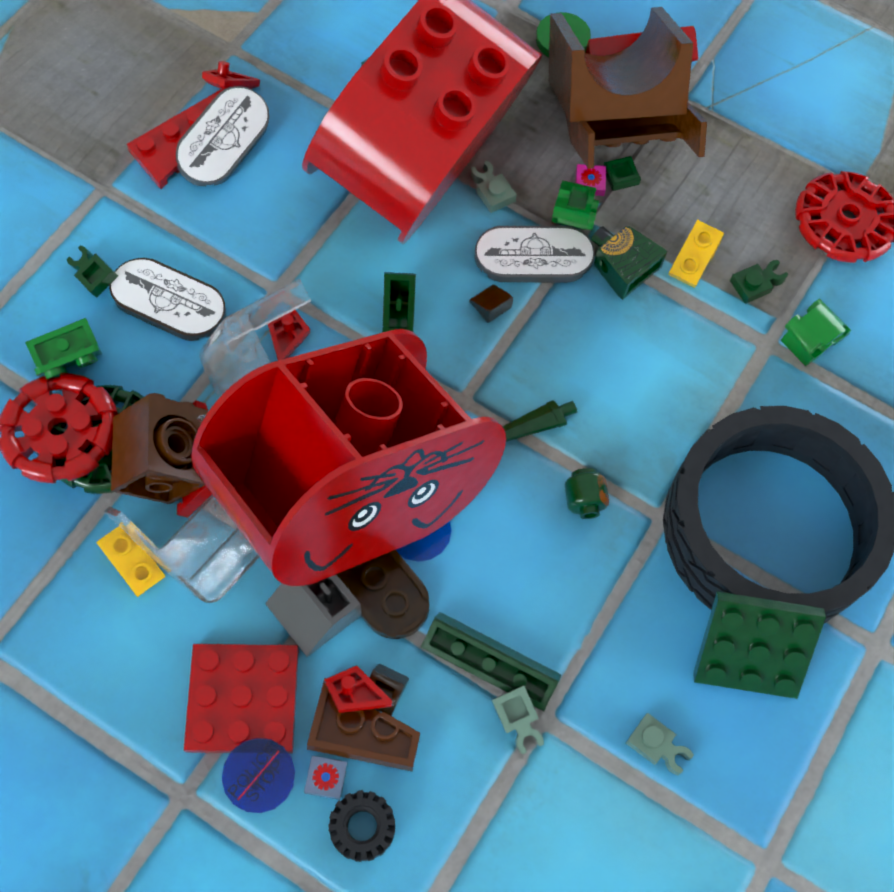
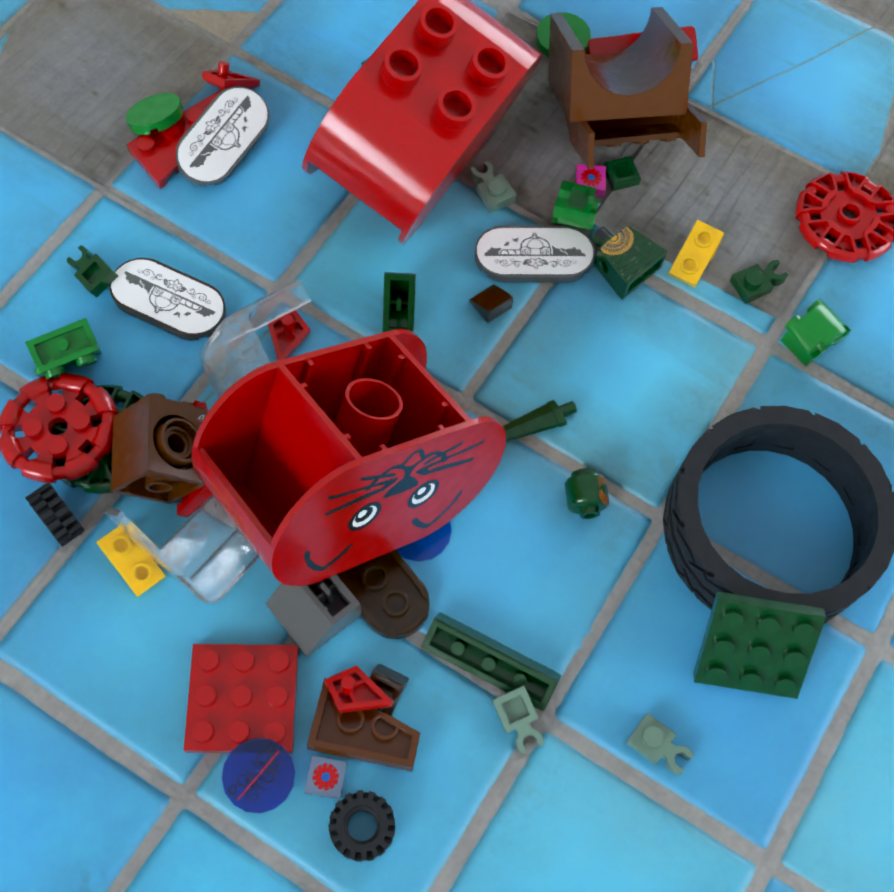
(55, 514): none -> black tyre
(154, 112): none -> green tile

